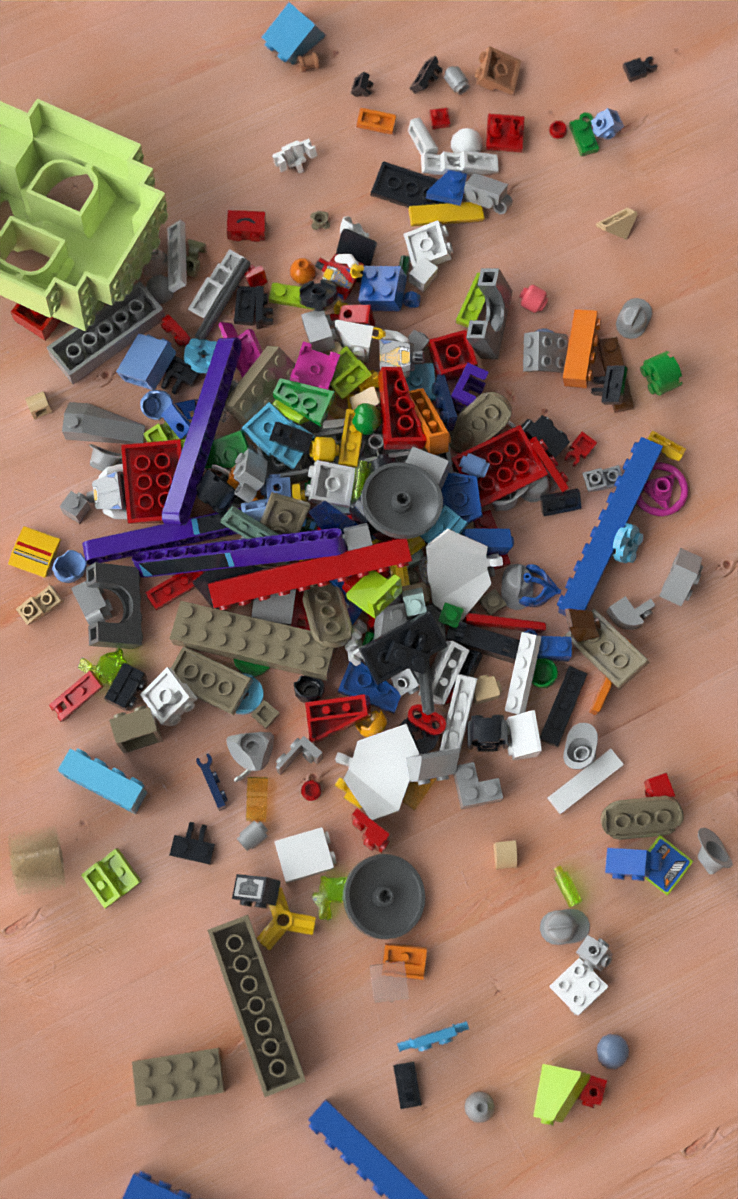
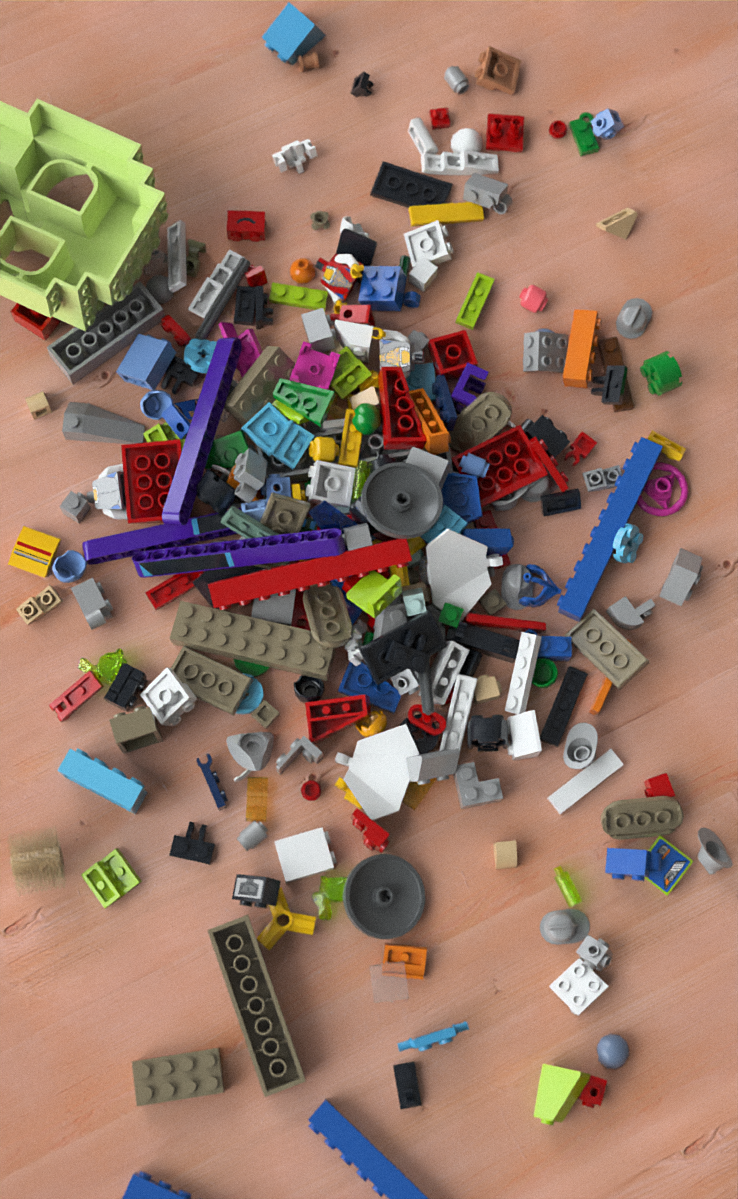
(103, 458): light grey piece -> none
(125, 584): dark grey arch -> none
(291, 437): black plate -> none
(318, 294): black plate -> none
(376, 121): orange plate -> none
(427, 72): black plate -> none
(448, 188): blue wing -> none
(479, 1107): light grey brick -> none
(488, 335): dark grey arch -> none
(582, 624): reddish brown slope -> none
(637, 69): black plate -> none

